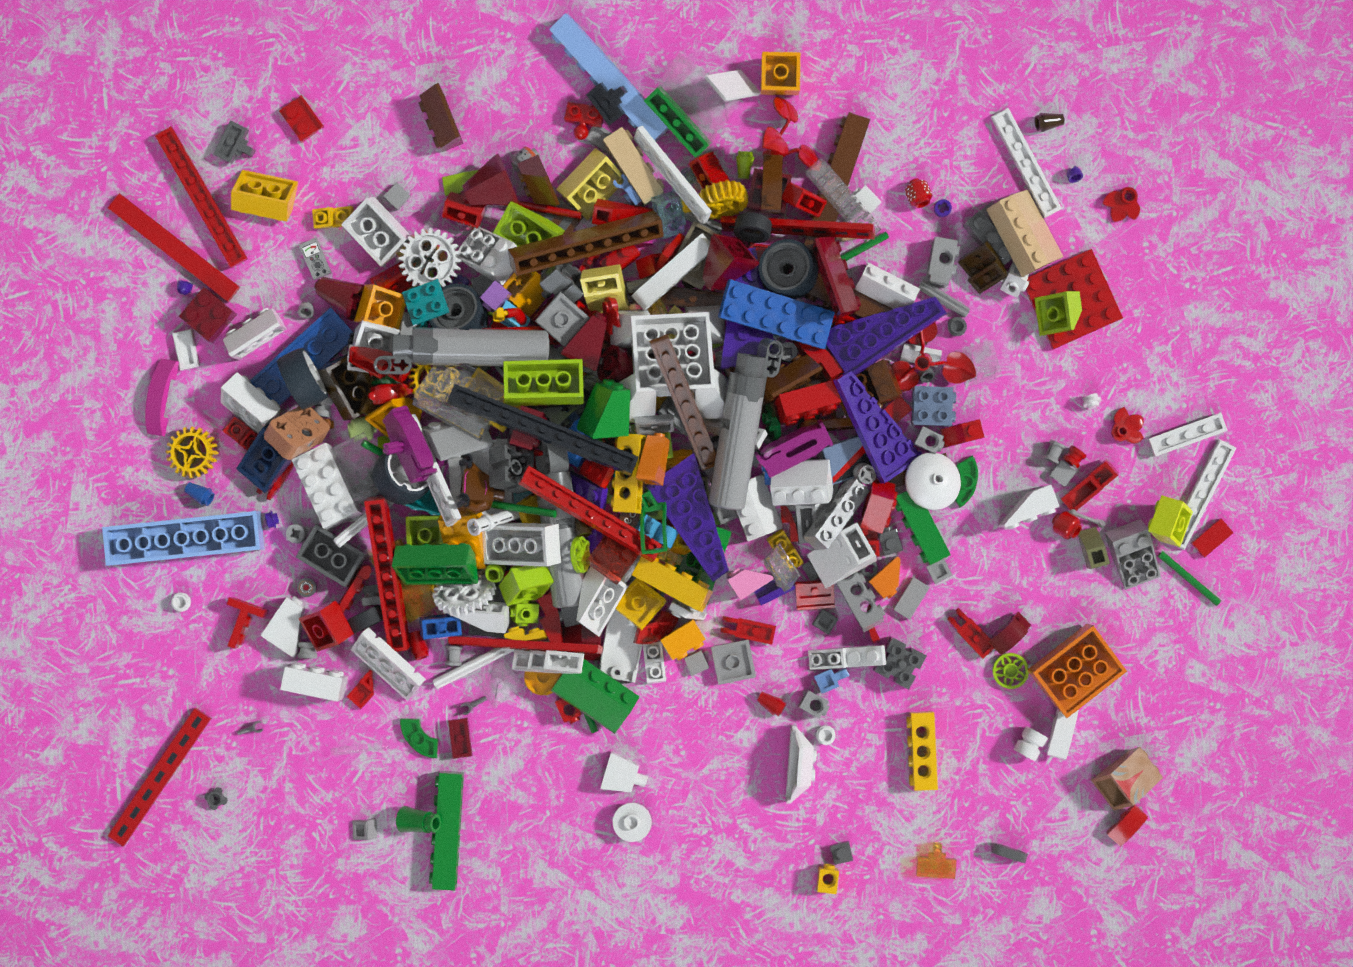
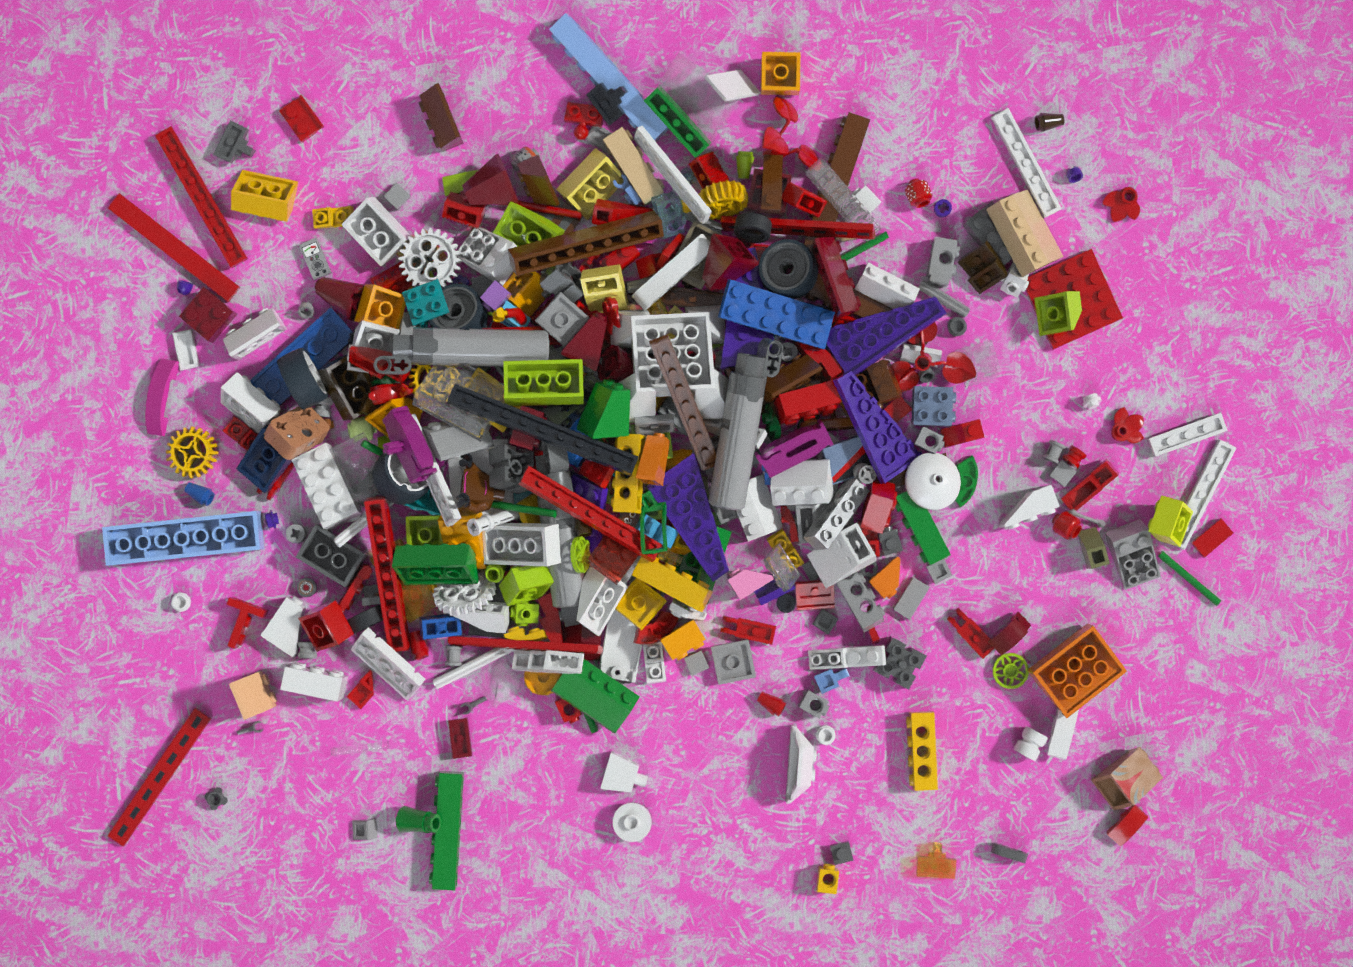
(253, 694): none -> light nougat slope
(418, 739): green tile -> none
(786, 603): none -> black tile

